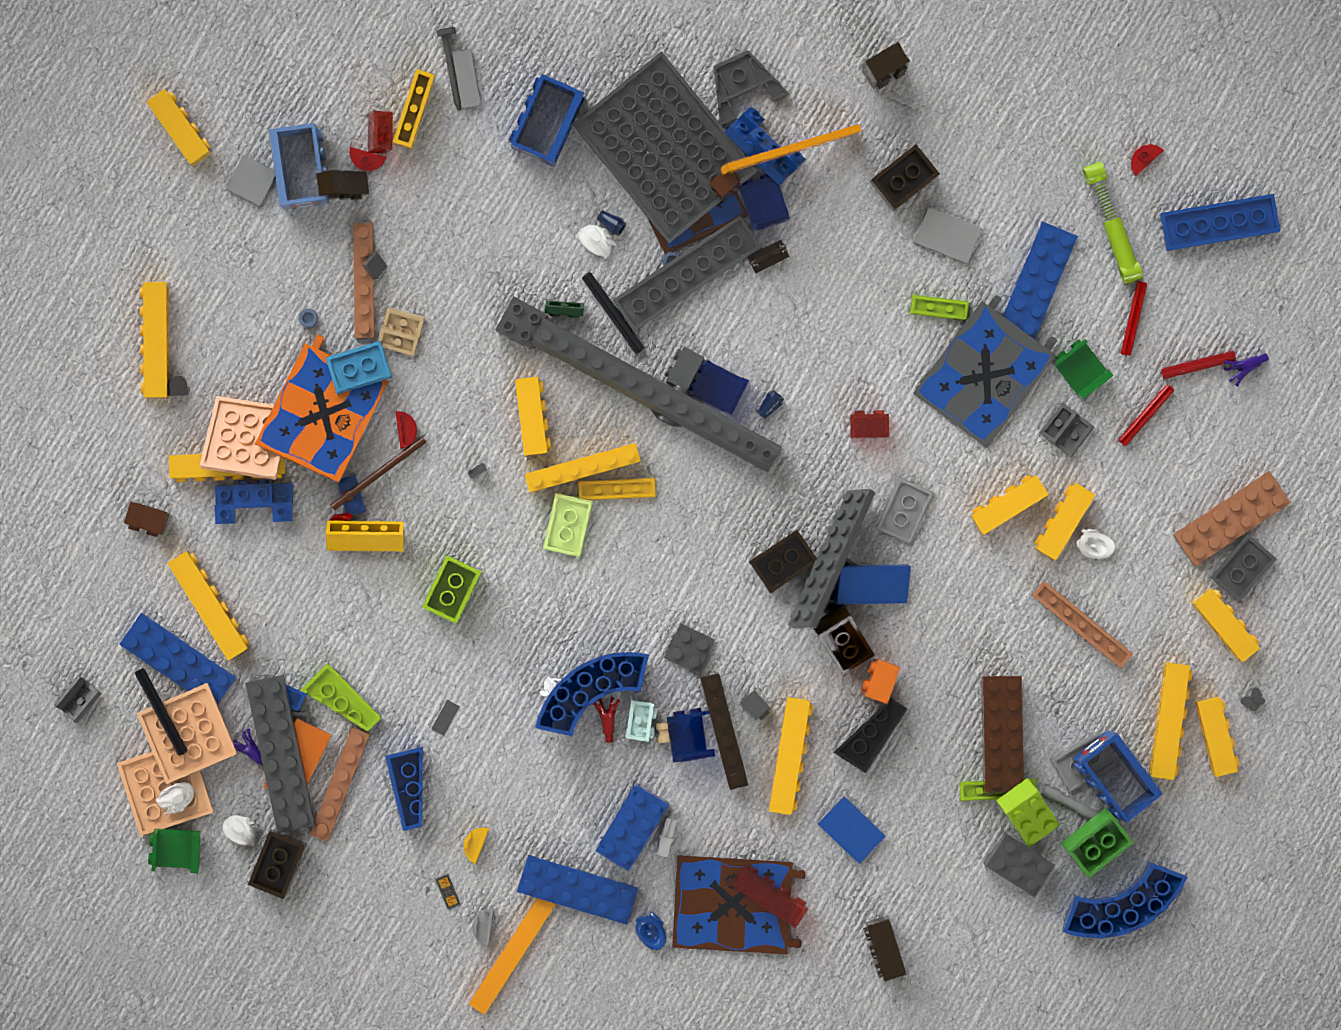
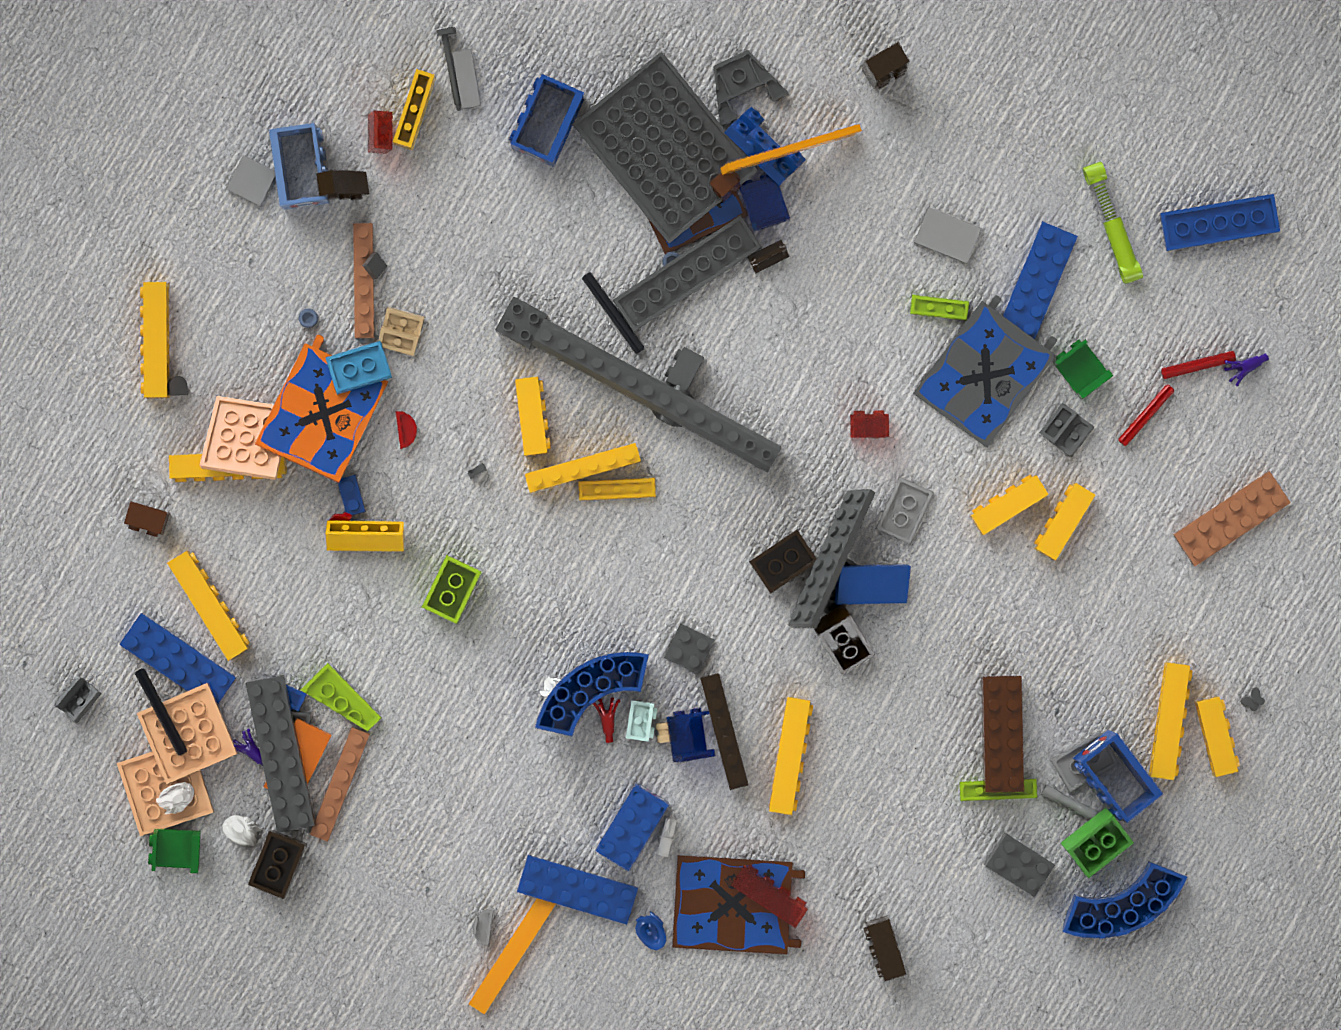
(178, 127): yellow brick -> none
(258, 495): blue bracket -> none
(348, 495): reddish brown bar -> none
(365, 160): red plate -> none
(406, 781): blue wedge -> none
(445, 717): dark grey sticker -> none
(447, 891): sticker -> none
(474, 843): yellow plate -> none
(558, 308): dark green plate -> none
(567, 524): yellowish green tile -> none
(596, 240): white hat -> none
(612, 223): dark blue cone -> none
(718, 387): clear blue panel -> none
(755, 705): dark grey brick -> none
(770, 404): dark blue cone -> none
(851, 829): blue tile -> none
(869, 740): black wedge -> none
(880, 680): orange brick -> none
(904, 177): dark brown brick -> none
(1028, 812): lime brick -> none
(1082, 624): nougat plate -> none
(1095, 544): white hat -> none
(1134, 317): red axle -> none
(1144, 156): red plate -> none
(1225, 625): yellow brick -> none
(1243, 568): dark grey plate -> none

